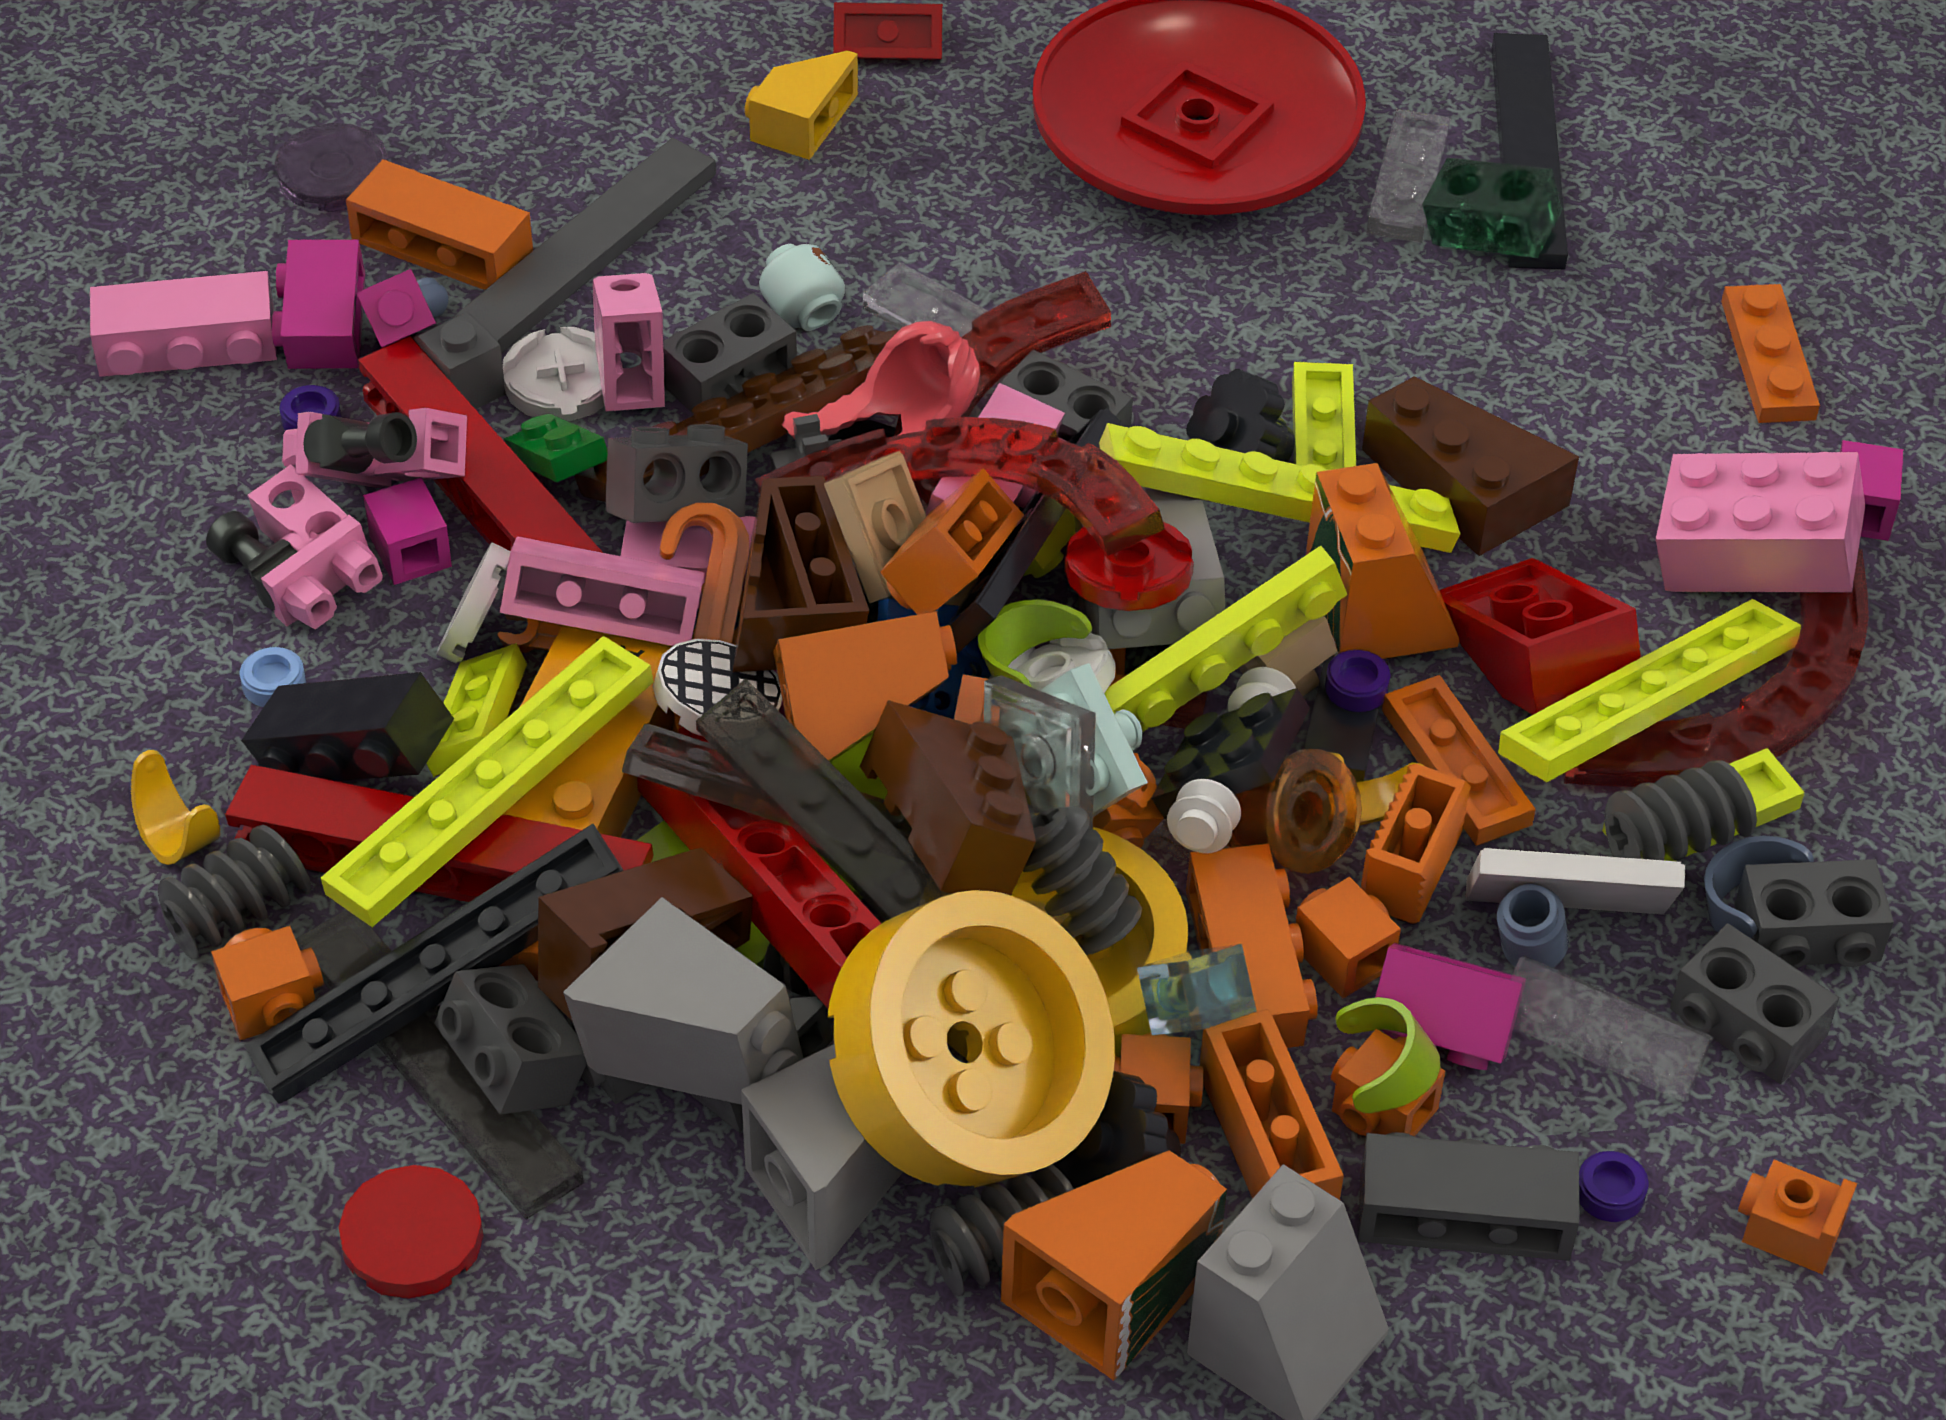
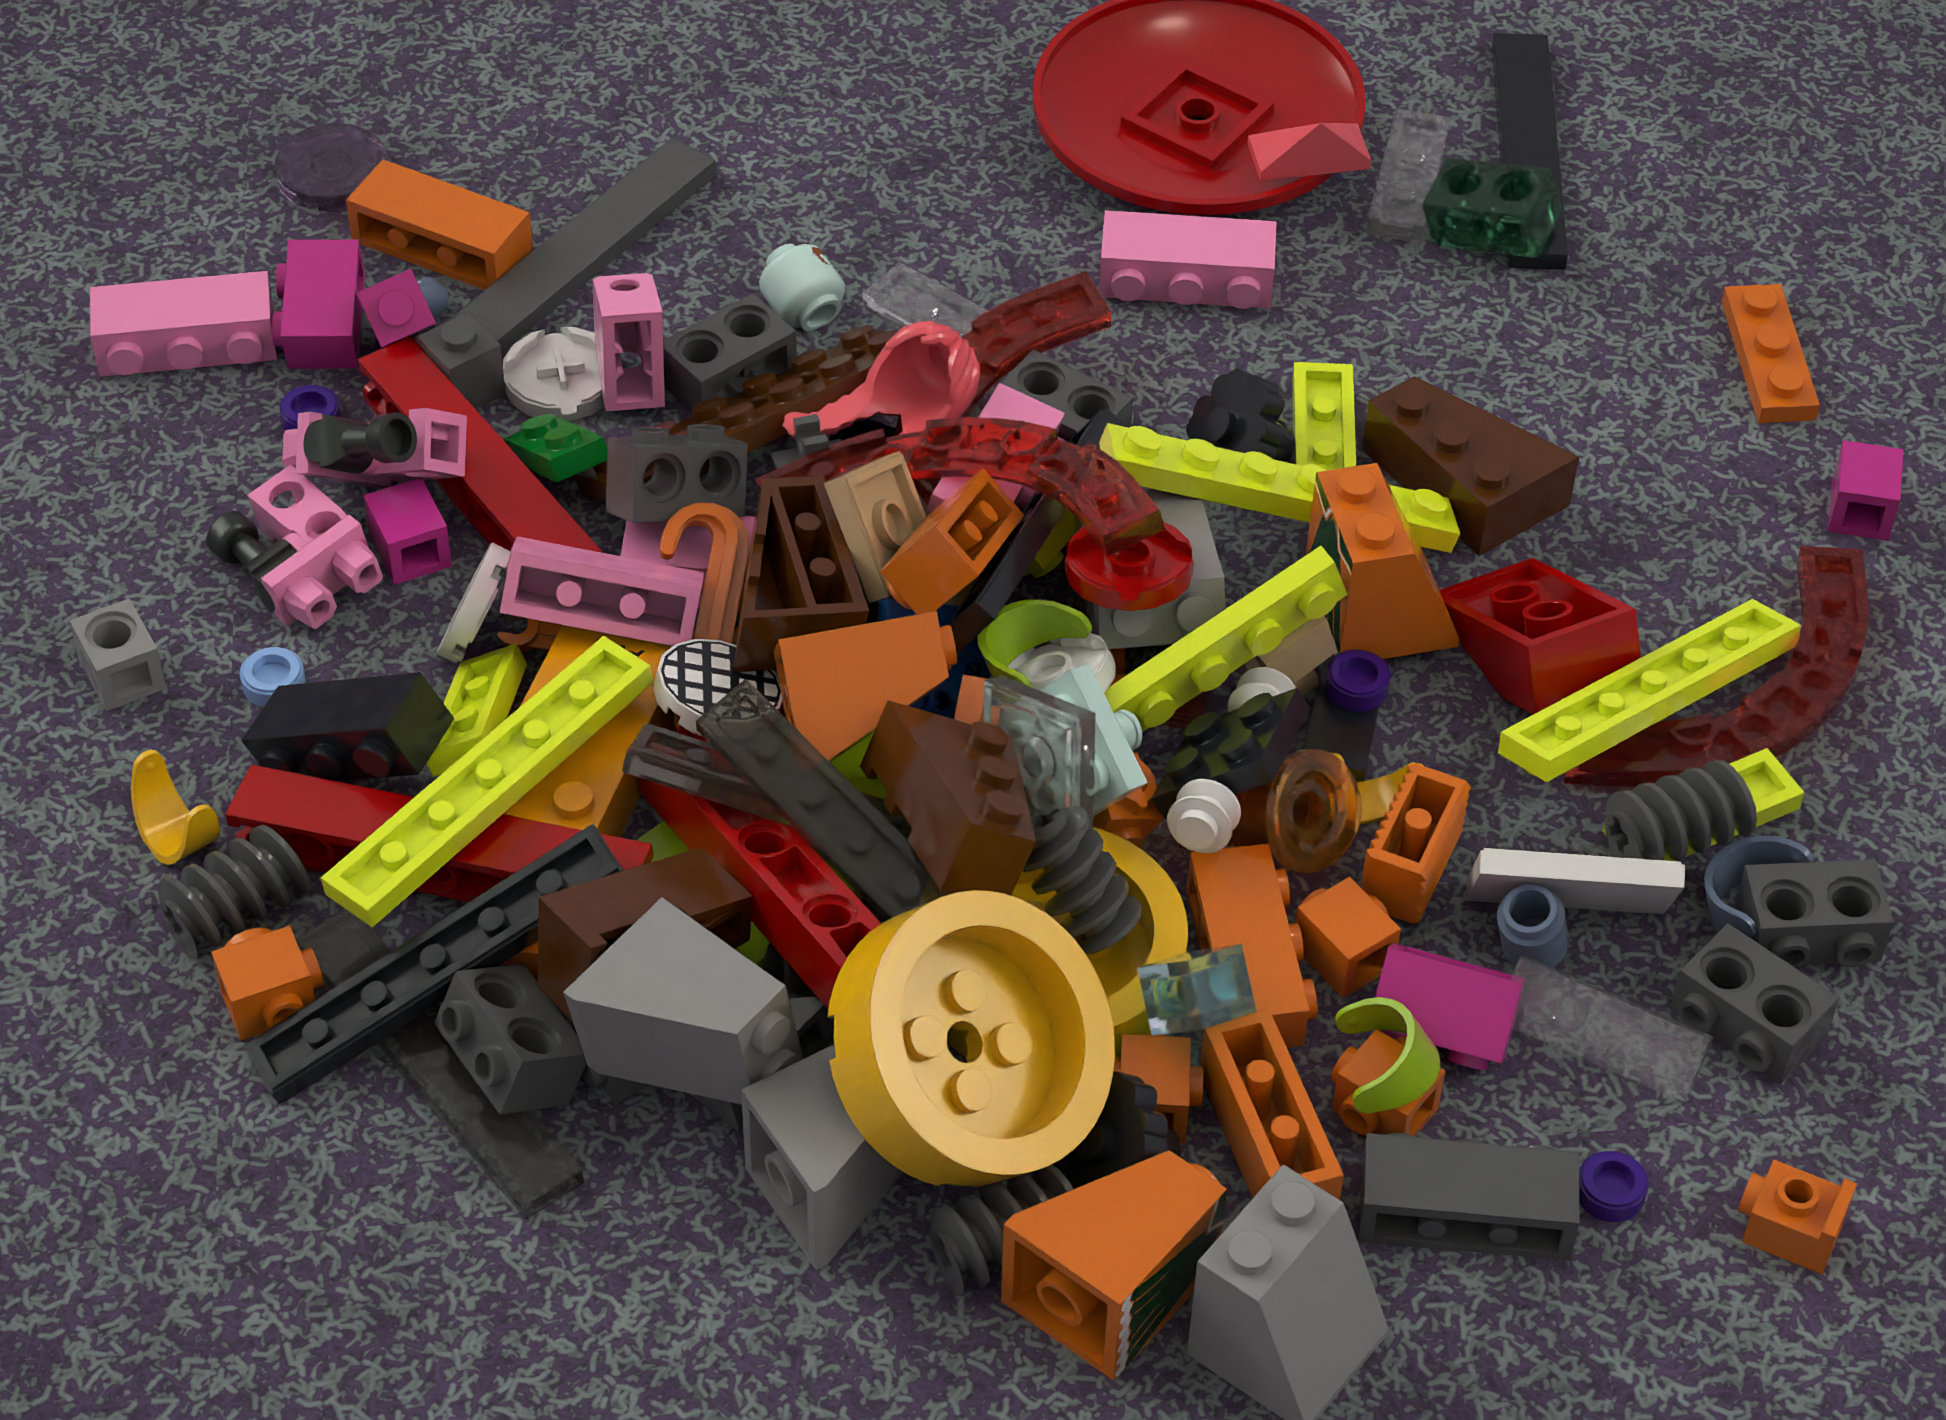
(117, 654): none -> light grey brick
(411, 1231): red tile -> none
(802, 102): yellow slope -> none
(888, 30): red panel -> none
(1187, 259): none -> bright pink brick
(1309, 151): none -> coral slope
(1449, 741): orange plate -> none
(1761, 522): bright pink brick -> none

